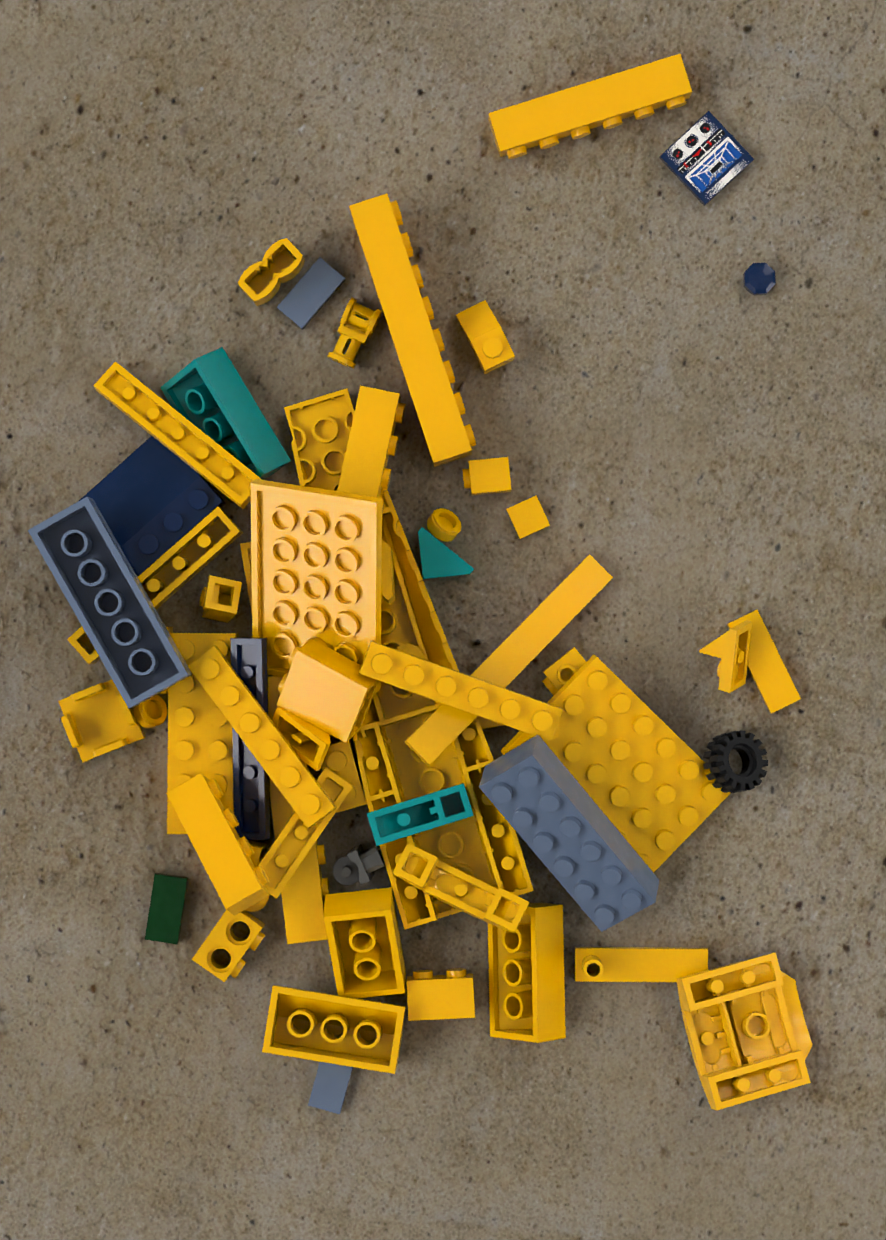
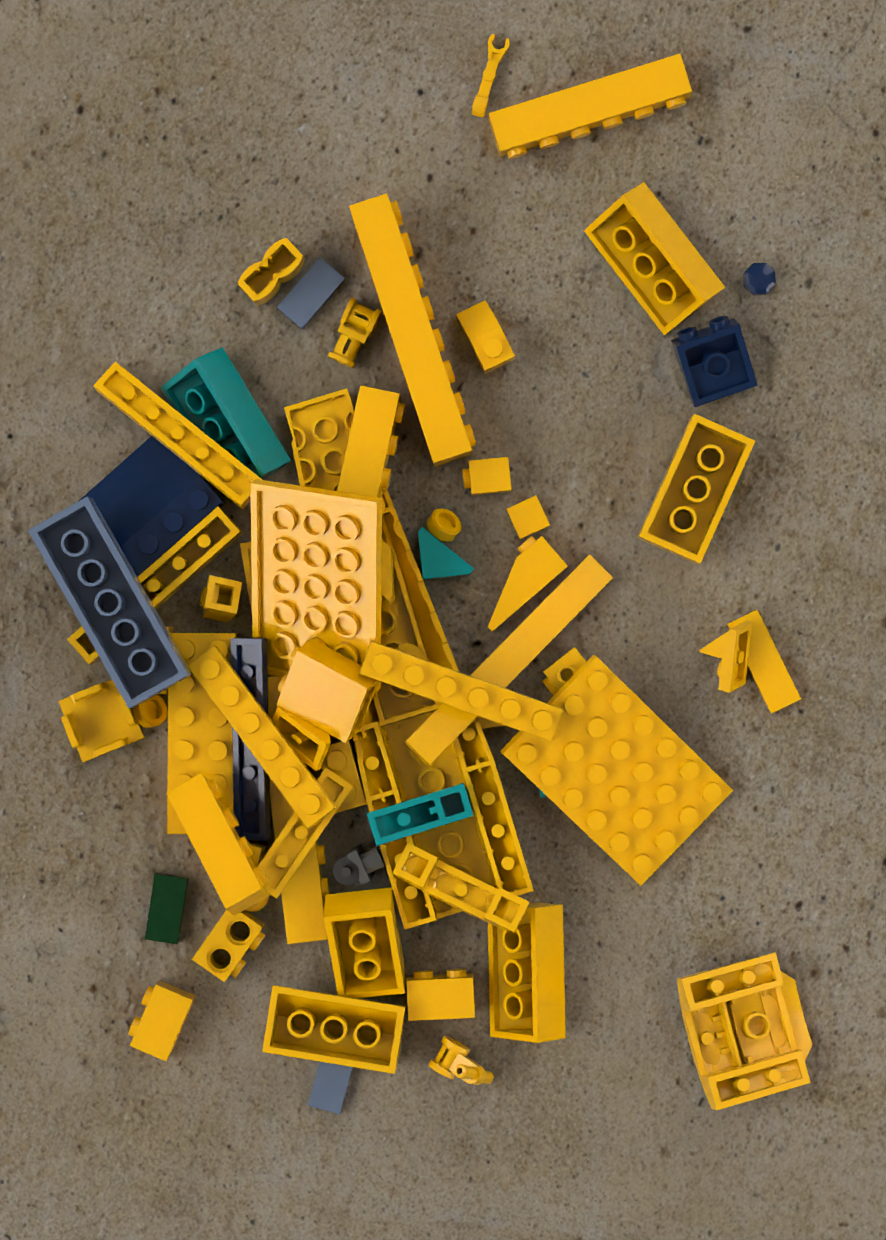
(162, 1019): none -> yellow brick
(453, 1062): none -> yellow piece
(494, 58): none -> yellow piece
(529, 574): none -> yellow slope
(569, 833): sand blue brick -> none
(637, 963): yellow piece -> none
(654, 258): none -> yellow slope
(696, 489): none -> yellow brick
(706, 158): tile -> none
(714, 360): none -> dark blue plate
(750, 756): black tyre -> none

